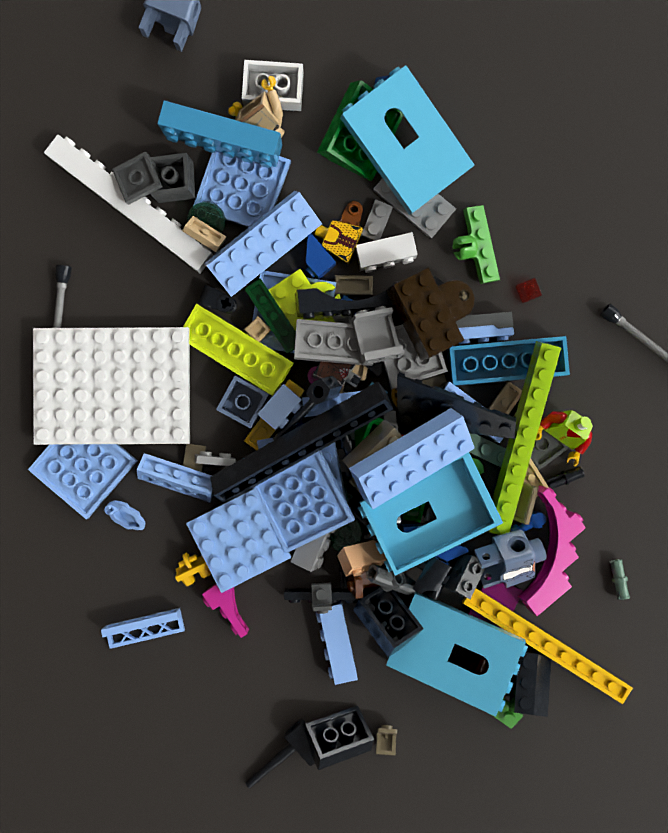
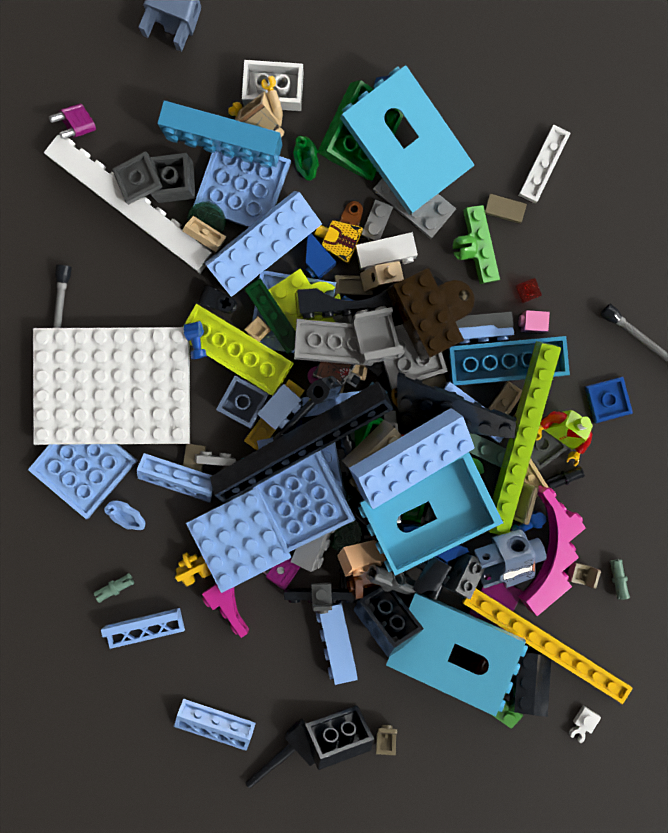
(75, 119): none -> magenta piece
(114, 588): none -> sand green pin
(192, 333): none -> blue leg
(214, 724): none -> light blue fence
(282, 573): none -> magenta piece
(306, 157): none -> green arm
(384, 276): none -> tan torso
(505, 208): none -> dark tan tile
(534, 321): none -> bright pink brick
(544, 164): none -> white plate
(584, 574): none -> dark tan bracket
(586, 721): none -> white plate
(608, 400): none -> blue tile

